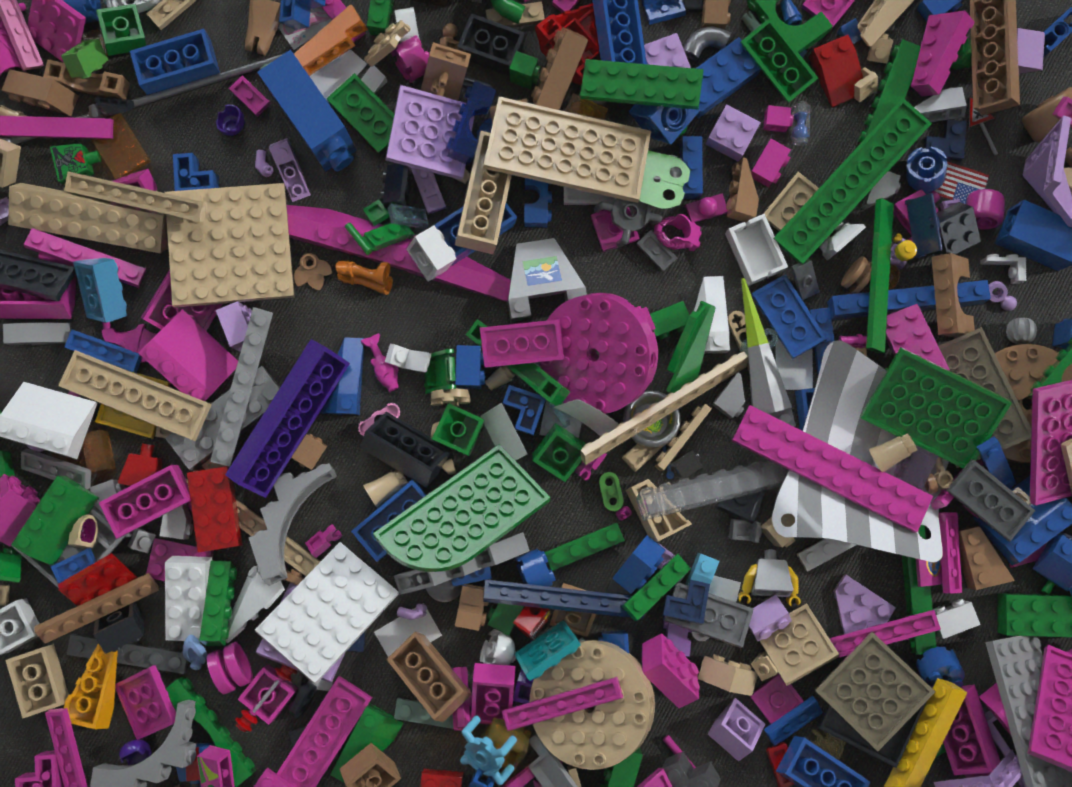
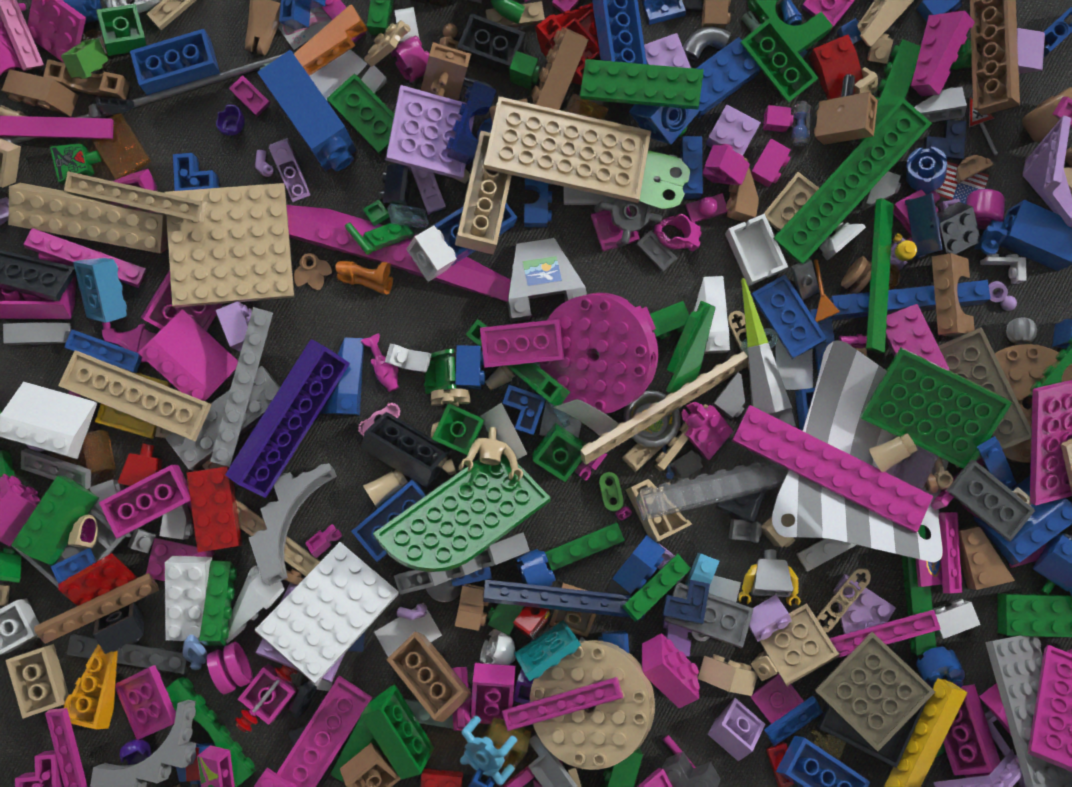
(309, 451): medium nougat head -> none
(398, 733): none -> green slope
(491, 453): none -> tan piece
(706, 428): none -> dark pink plate
(725, 166): none -> dark pink brick
(826, 307): none -> orange piece
(844, 601): none -> tan beam
(847, 116): none -> medium nougat piece
(971, 166): none -> medium nougat plate
(992, 238): none -> blue hips

